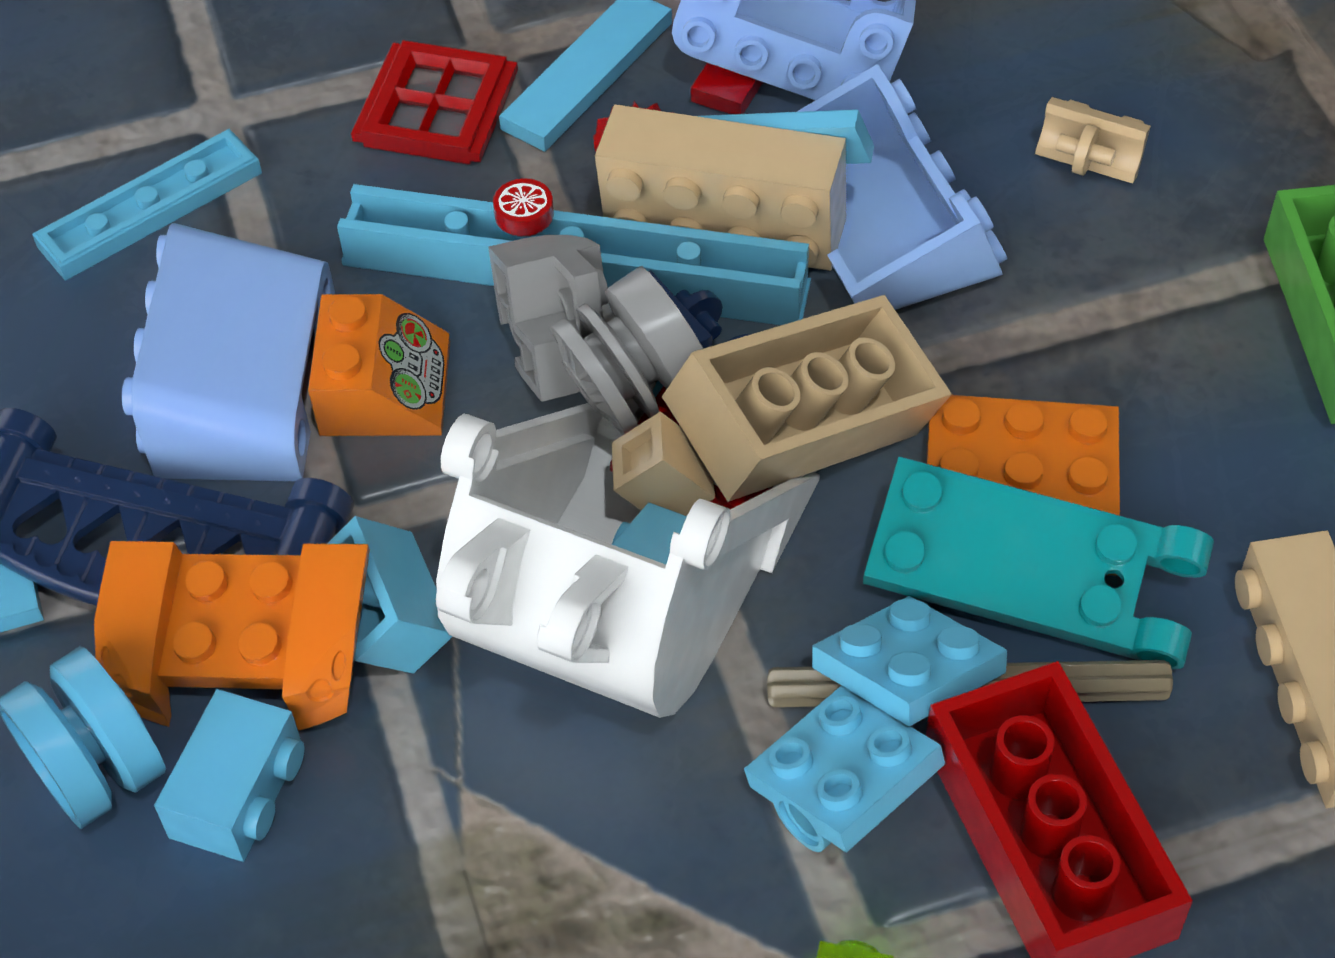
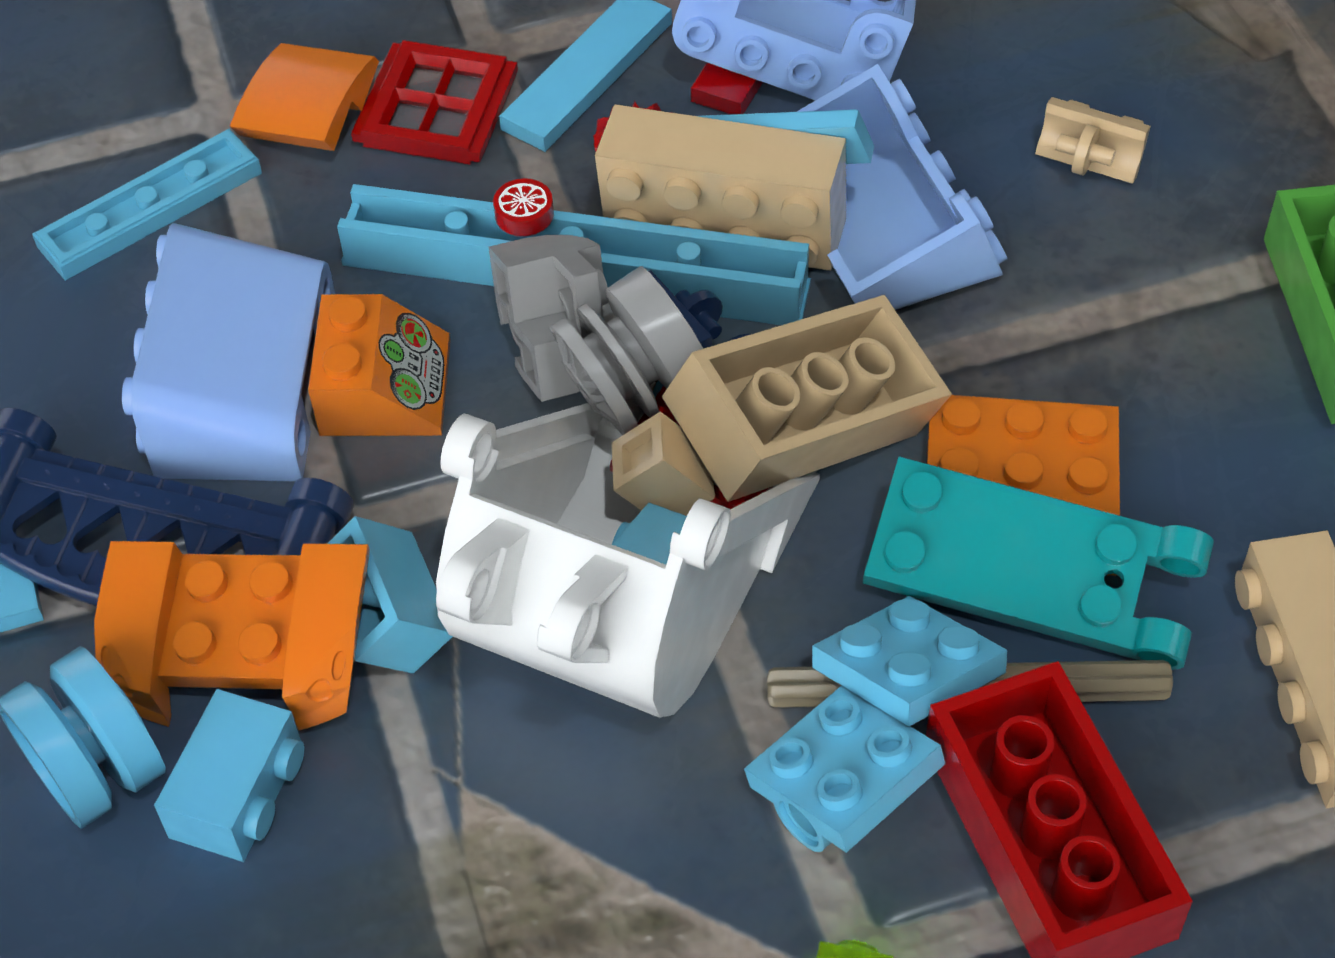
(304, 95): none -> orange slope

